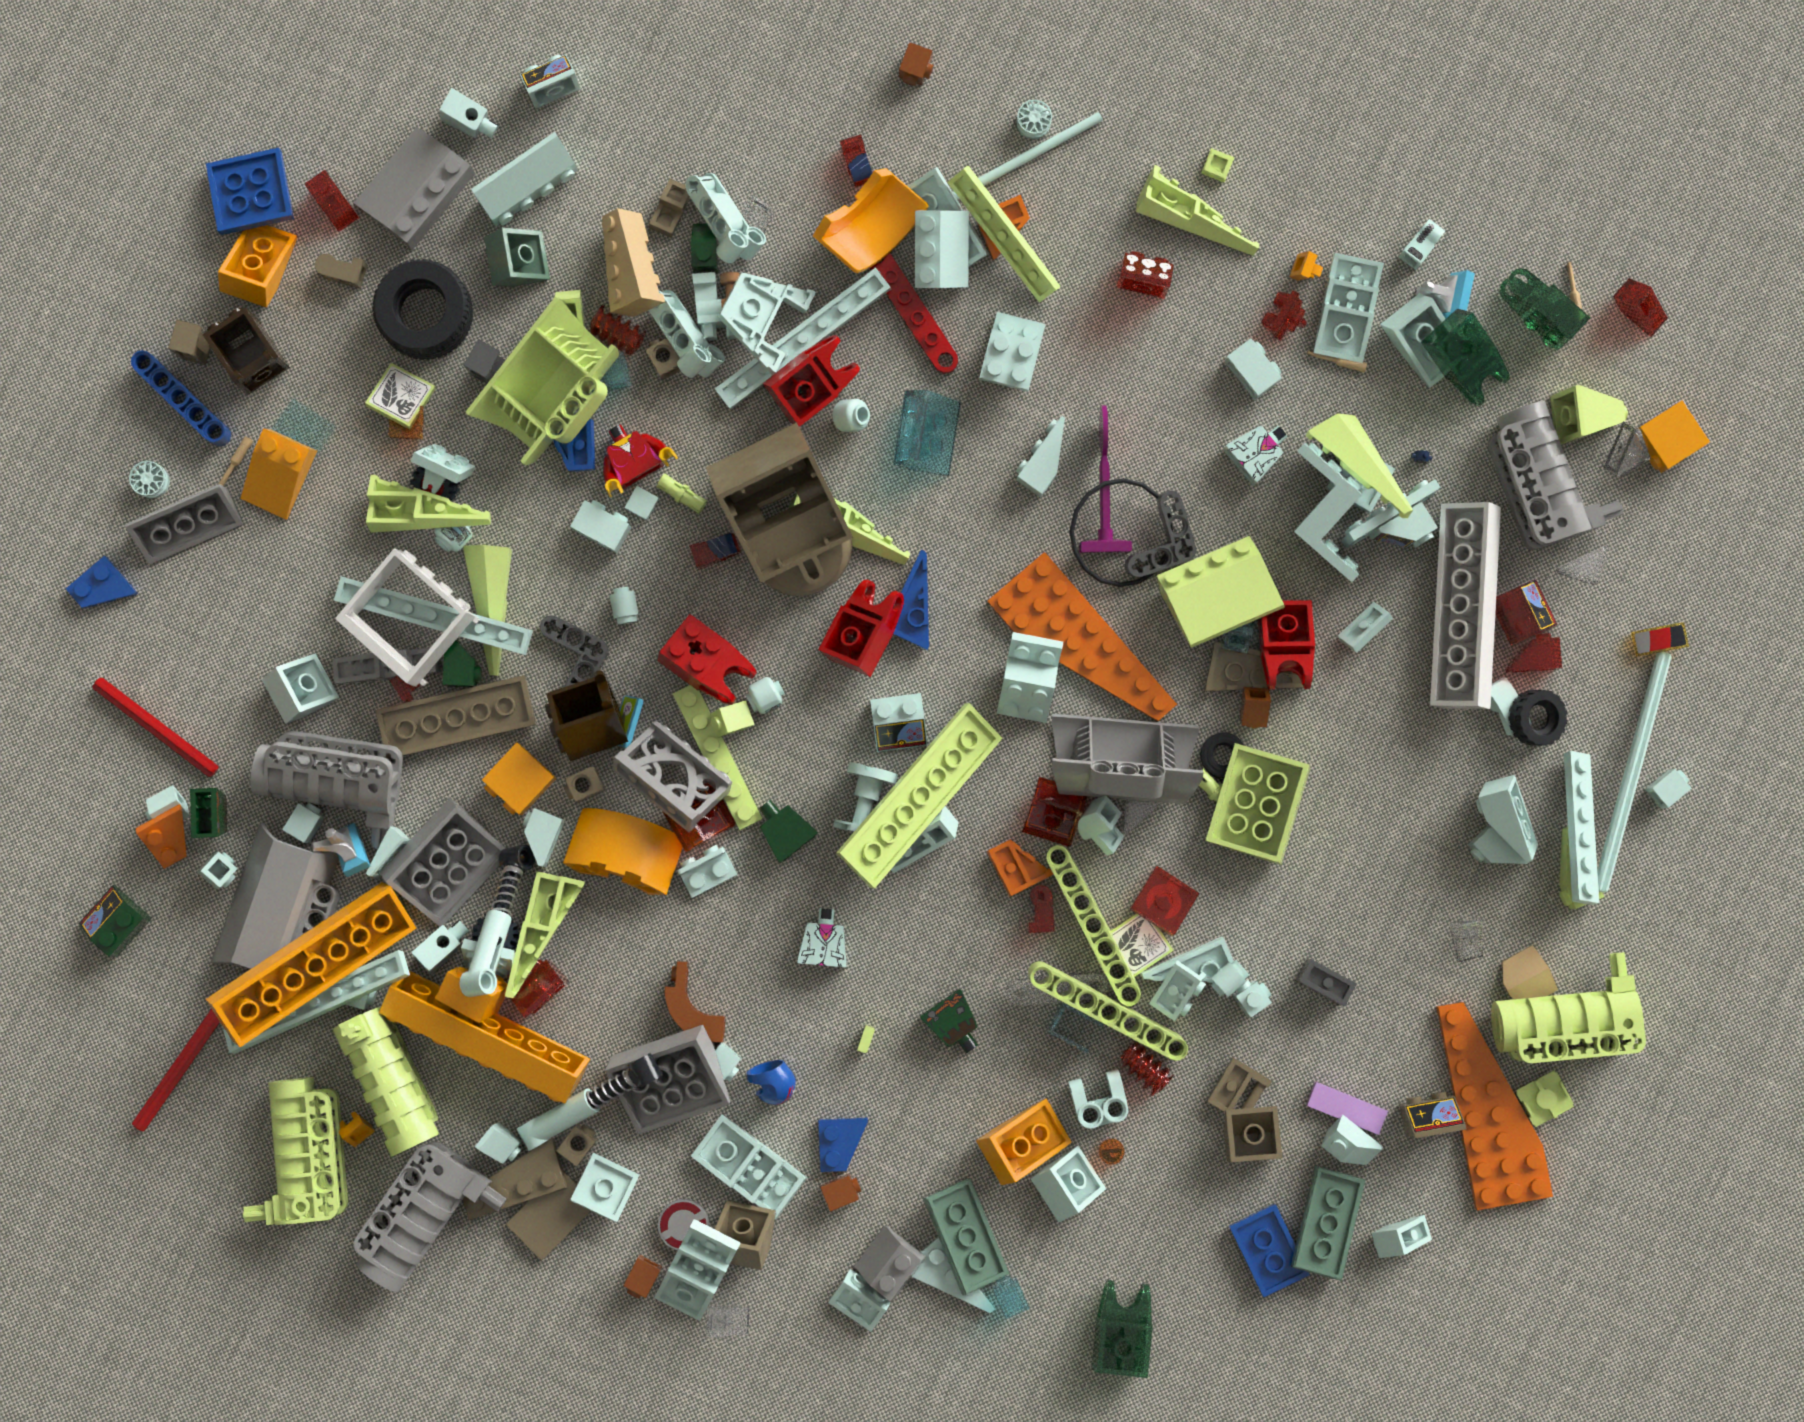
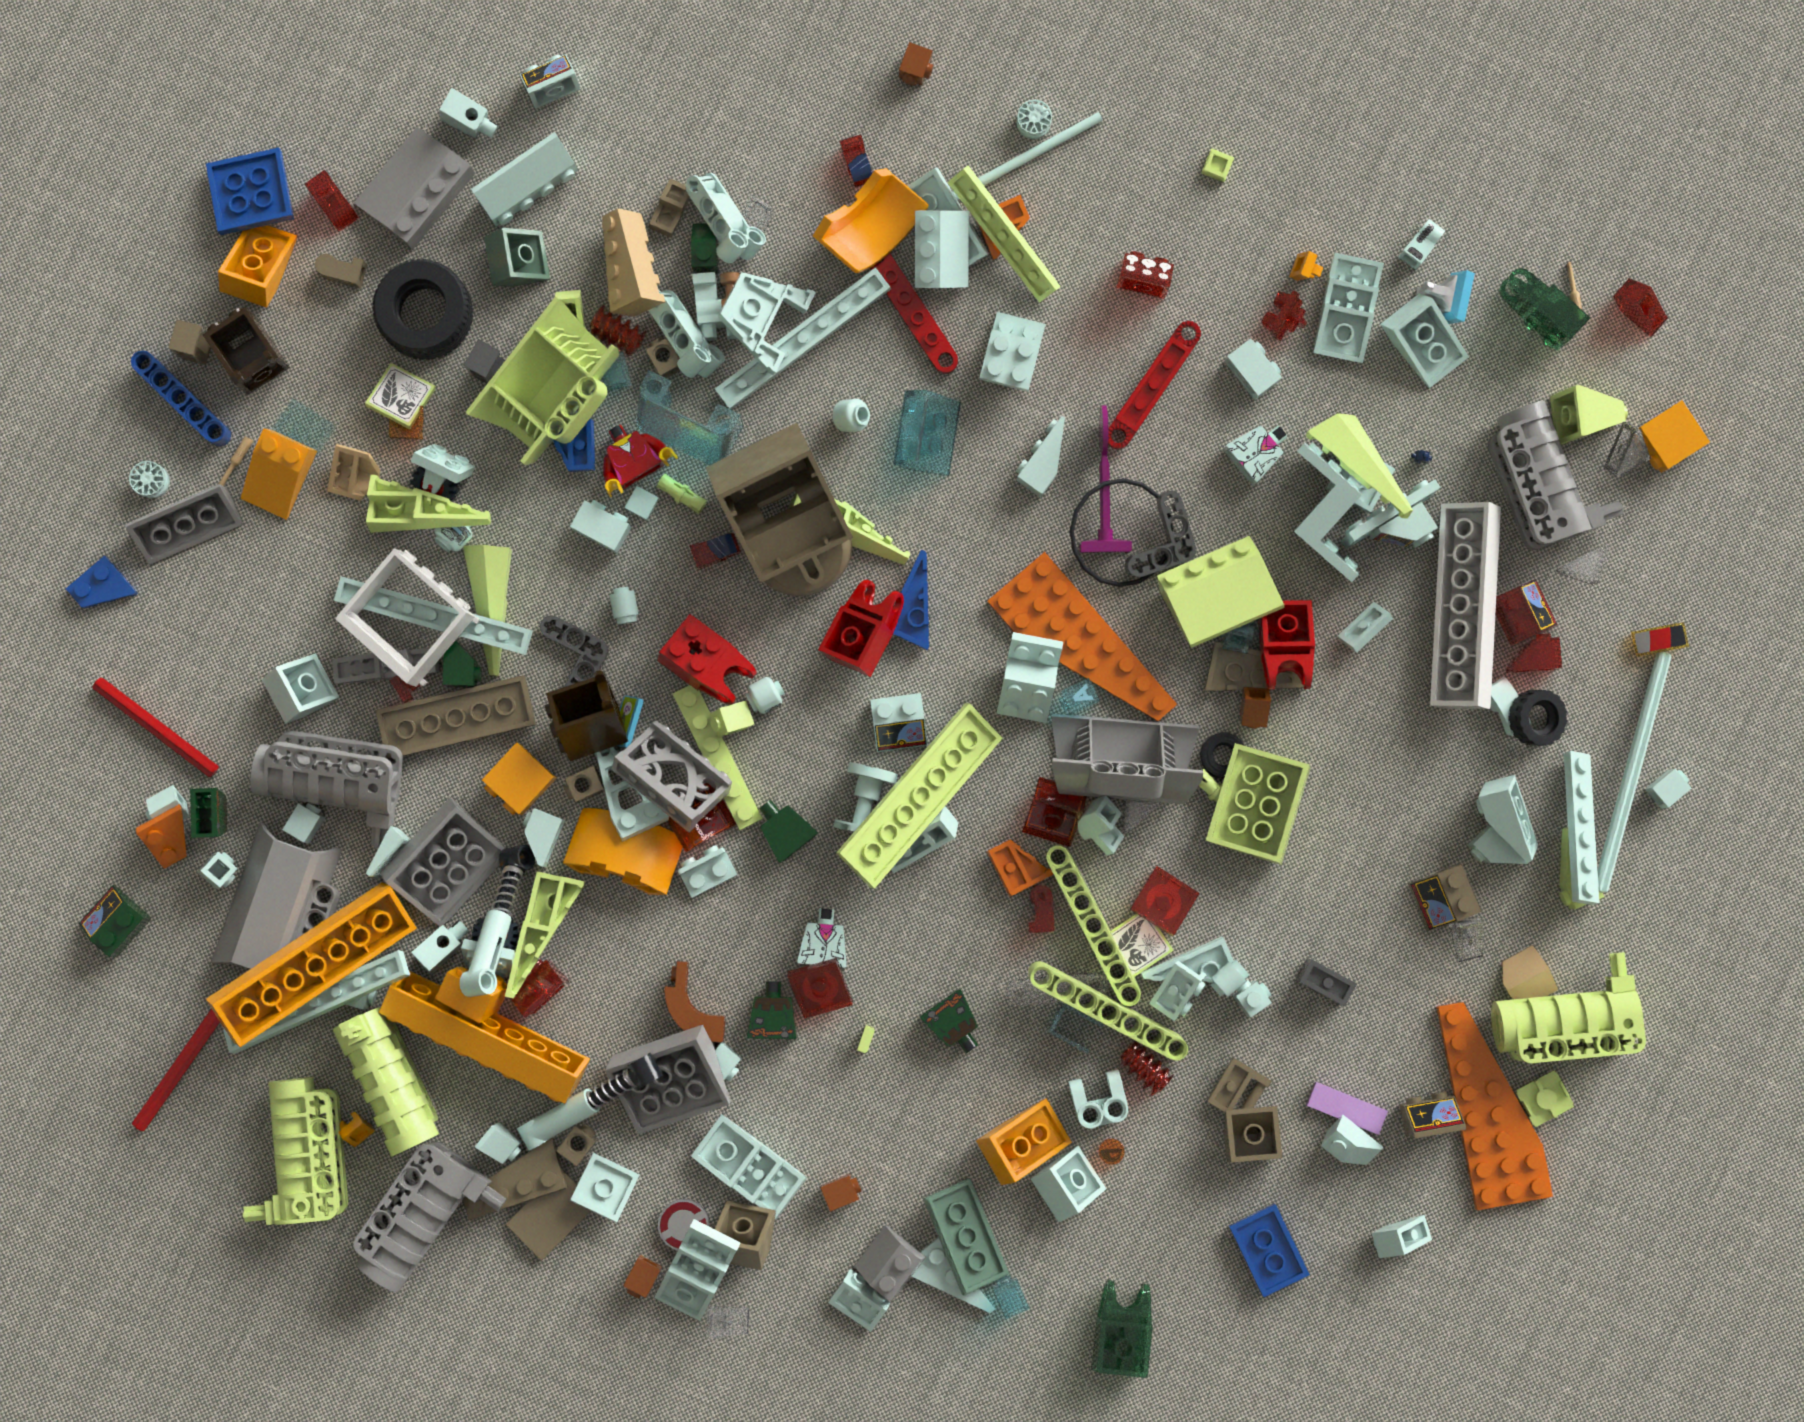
(348, 846): piece -> none
(351, 472): none -> tan slope
(634, 819): none -> light aqua plate
(702, 442): none -> clear light blue windscreen
(772, 1015): none -> torso
(775, 1079): blue helmet -> none
(818, 381): red brick -> none
(820, 988): none -> clear red tile
(839, 1141): blue wing -> none
(1078, 697): none -> clear light blue brick
(1153, 384): none -> red plate
(1173, 206): yellowish green wedge -> none
(1328, 1223): sand green tile -> none
(1341, 362): tan piece -> none
(1444, 897): none -> slope
(1465, 354): clear green brick -> none

